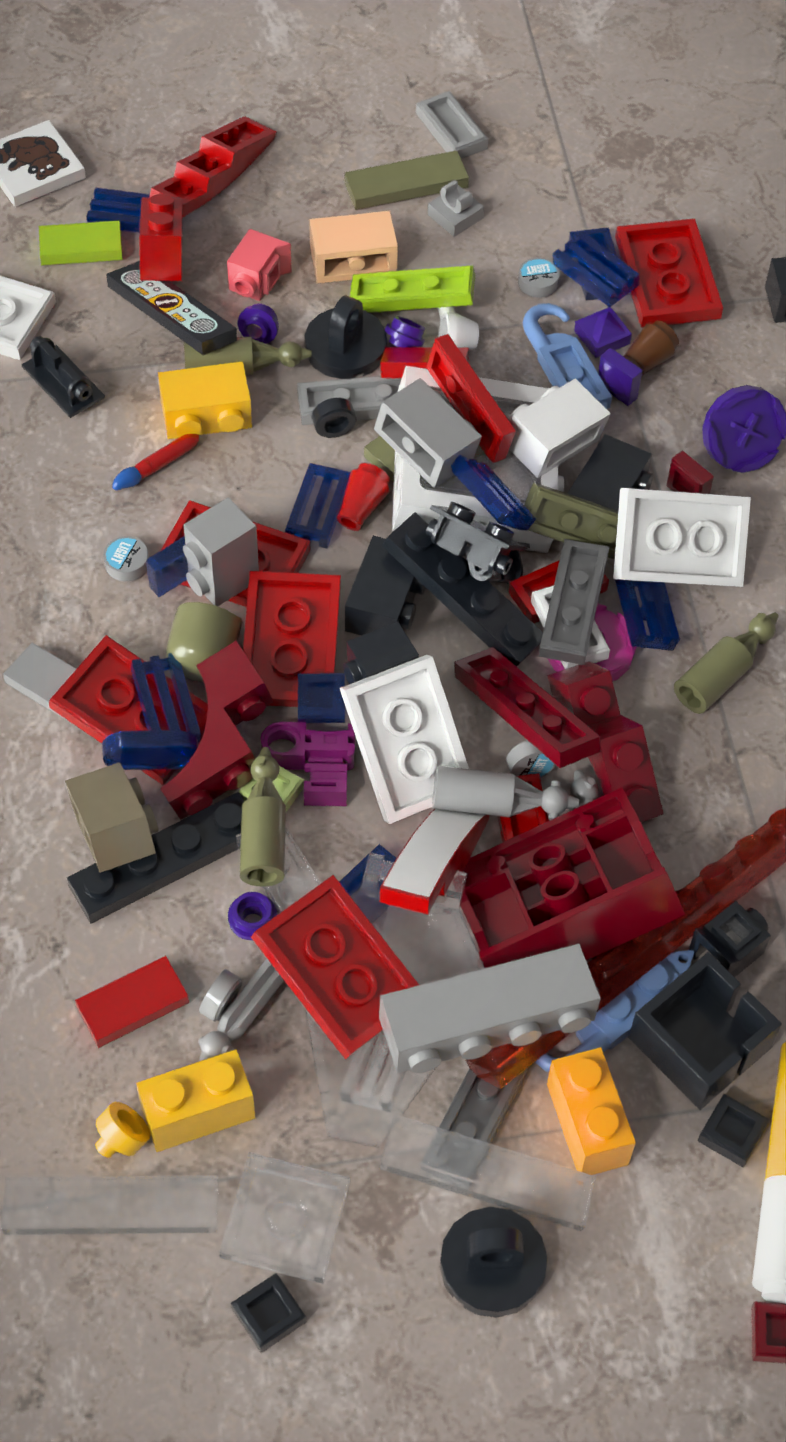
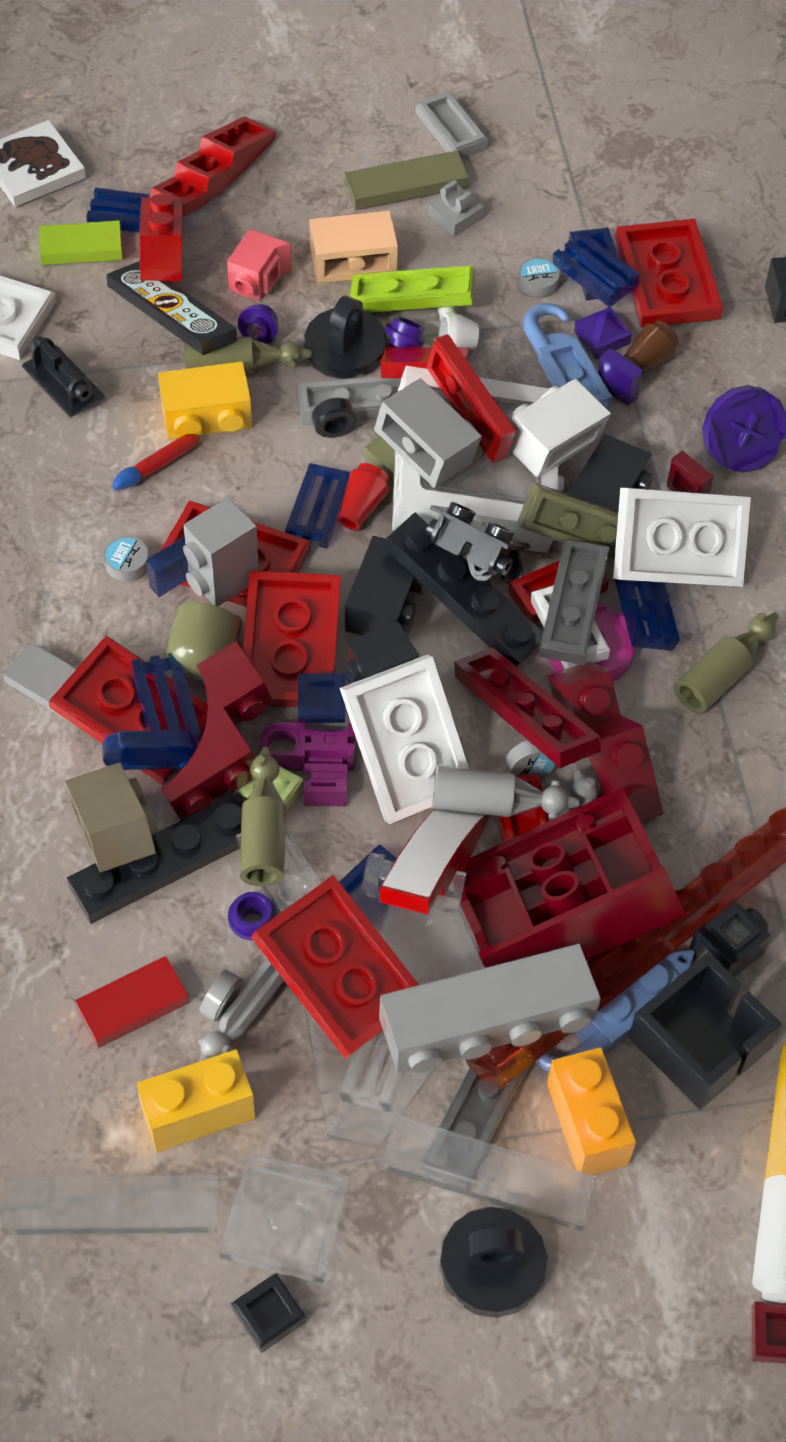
(121, 1130): yellow tile -> none
(492, 493): clear blue tile -> none
(733, 1130): black tile -> none

